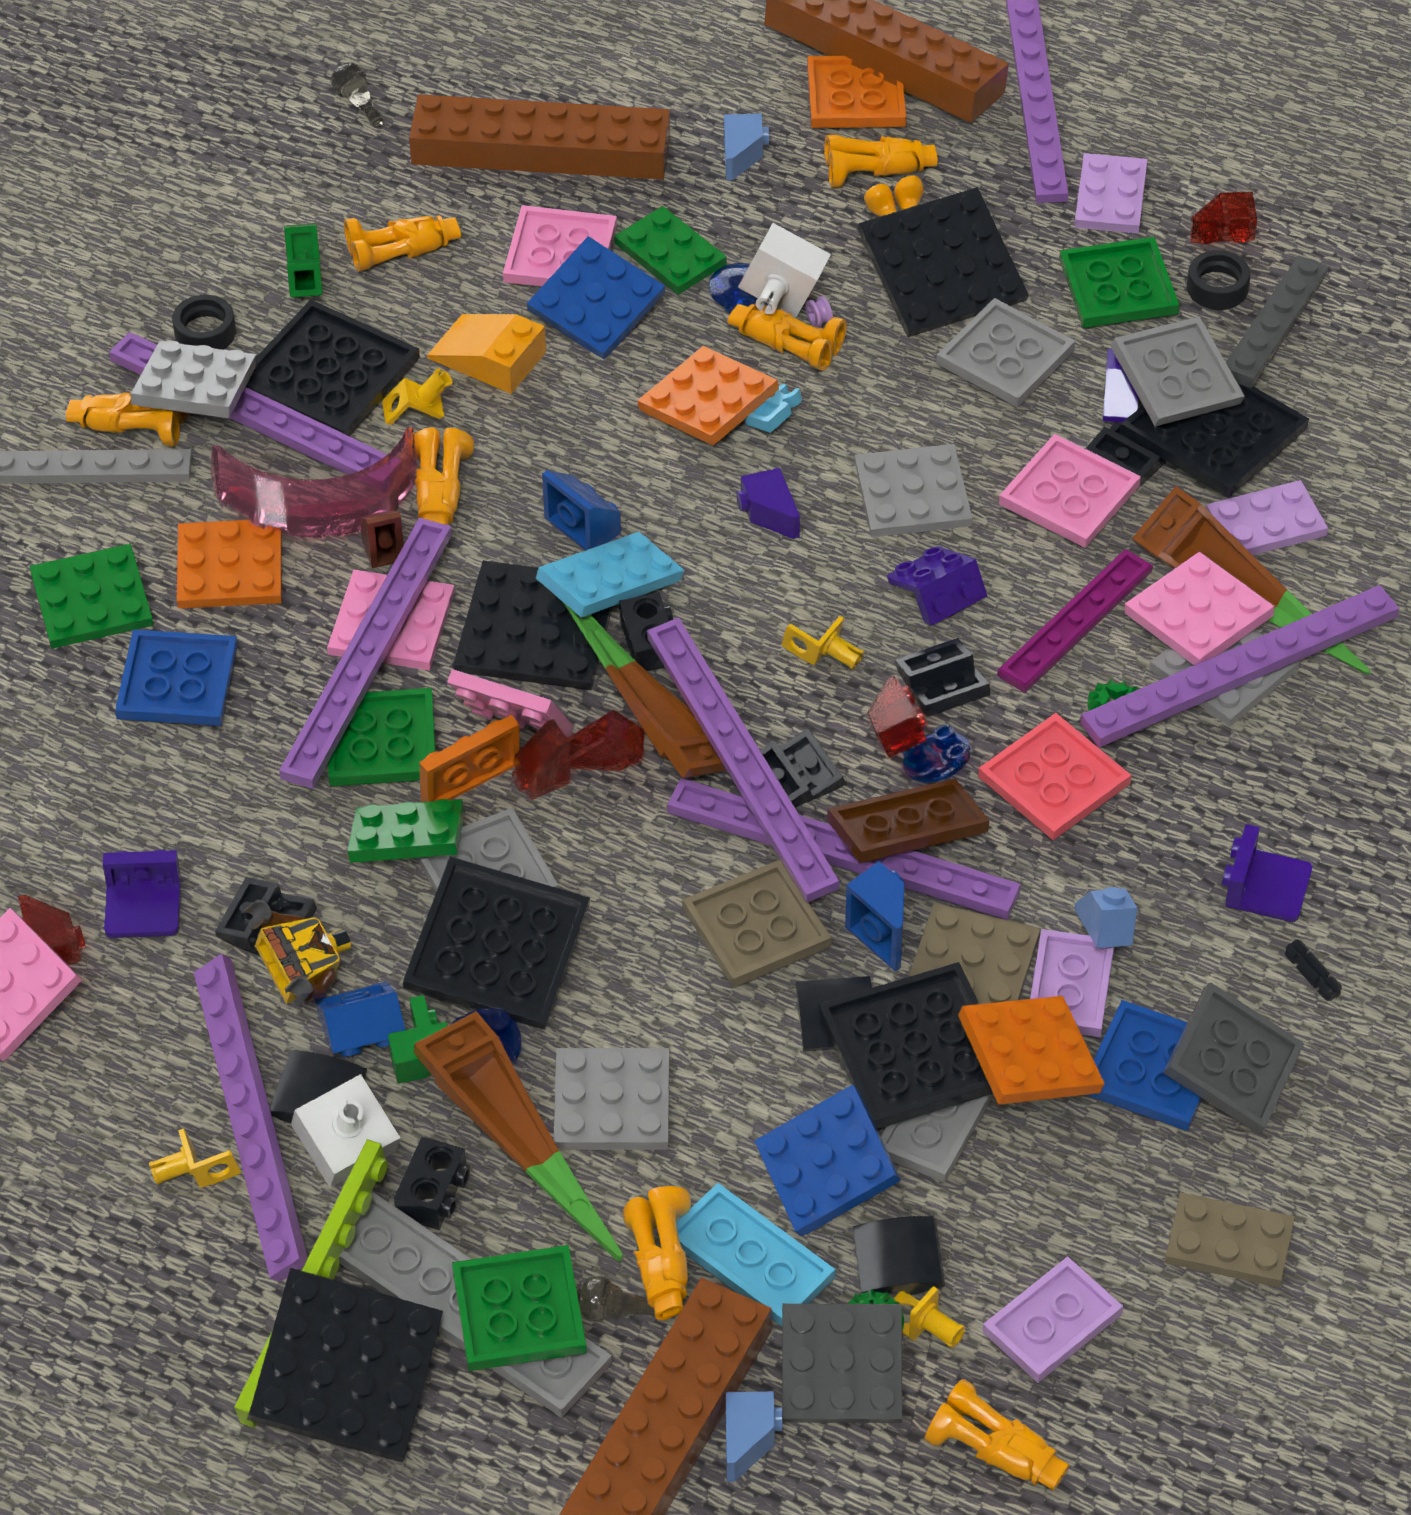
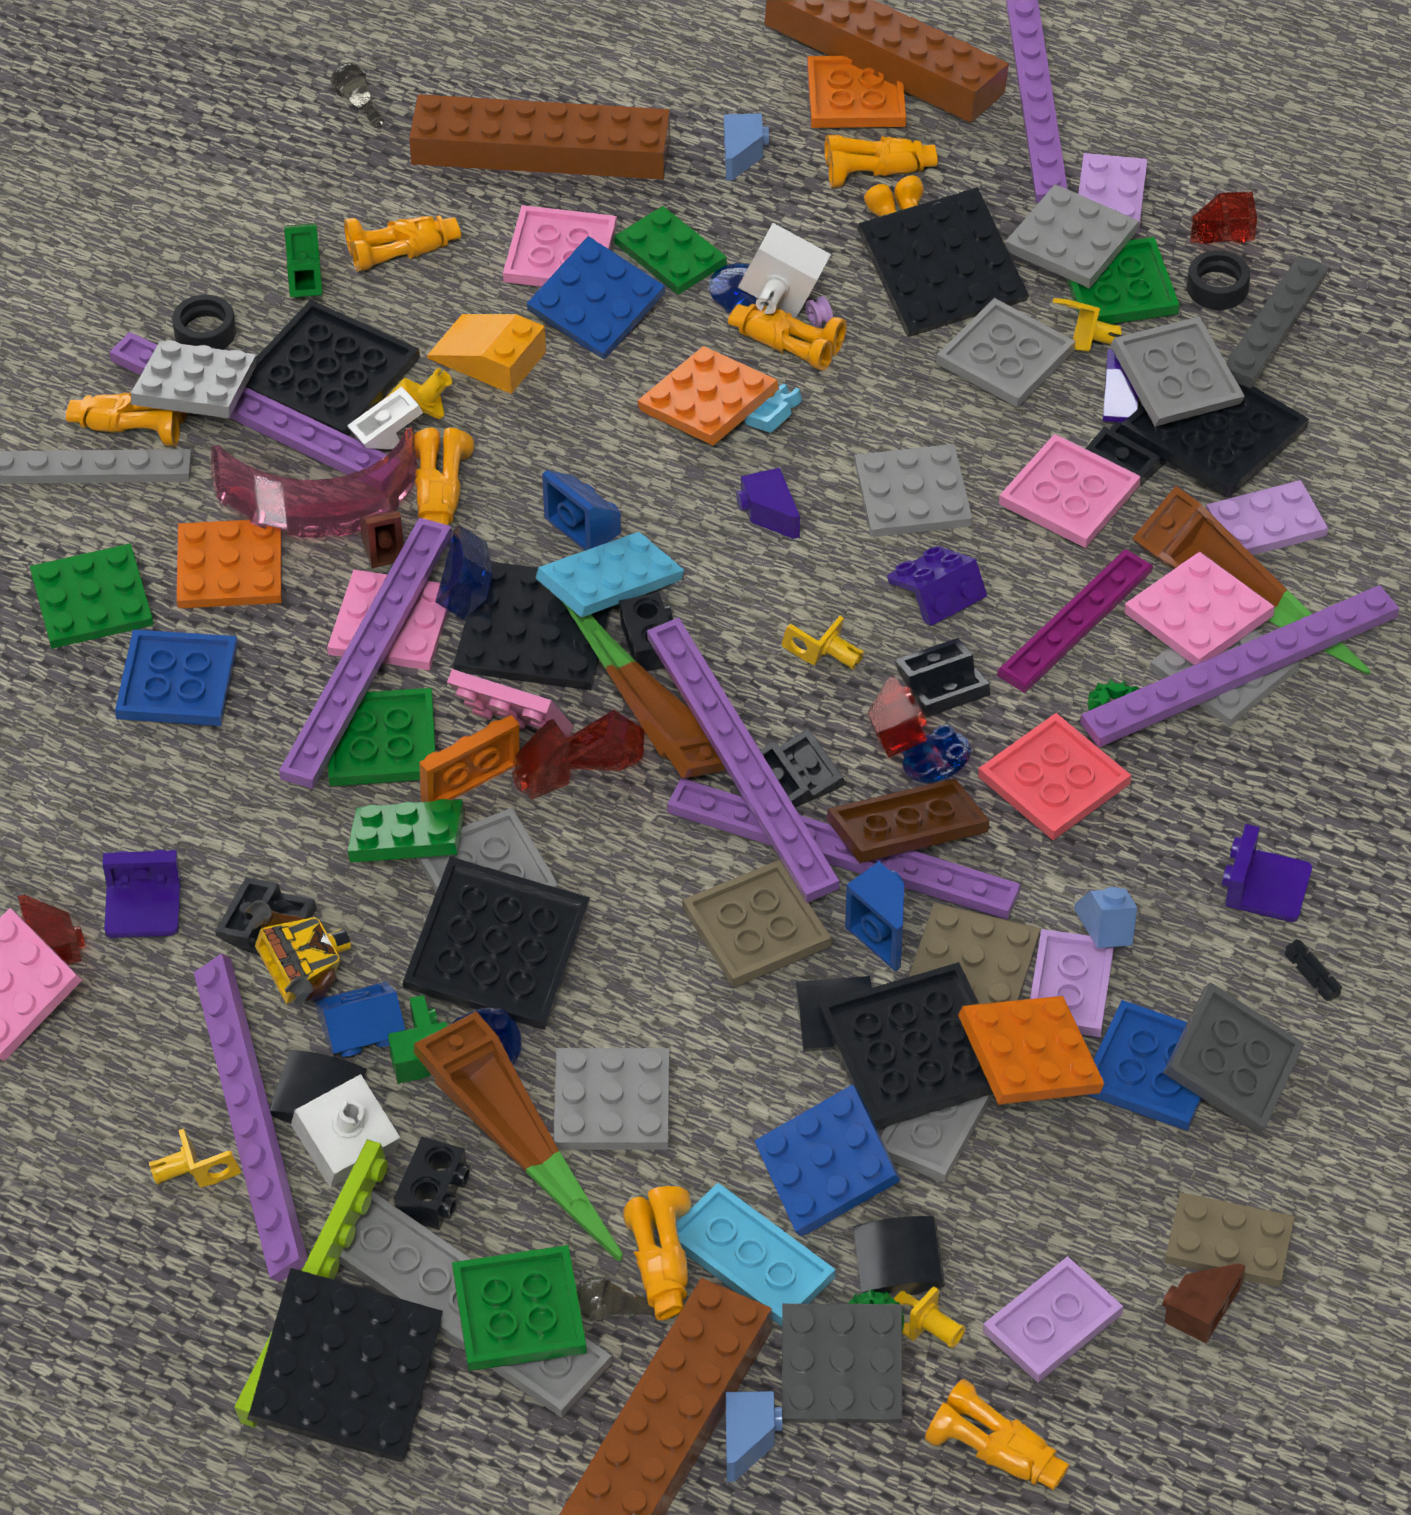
(379, 424): none -> white slope
(465, 574): none -> clear blue slope
(1072, 236): none -> light grey plate
(1087, 325): none -> yellow bracket
(1203, 1300): none -> copper slope

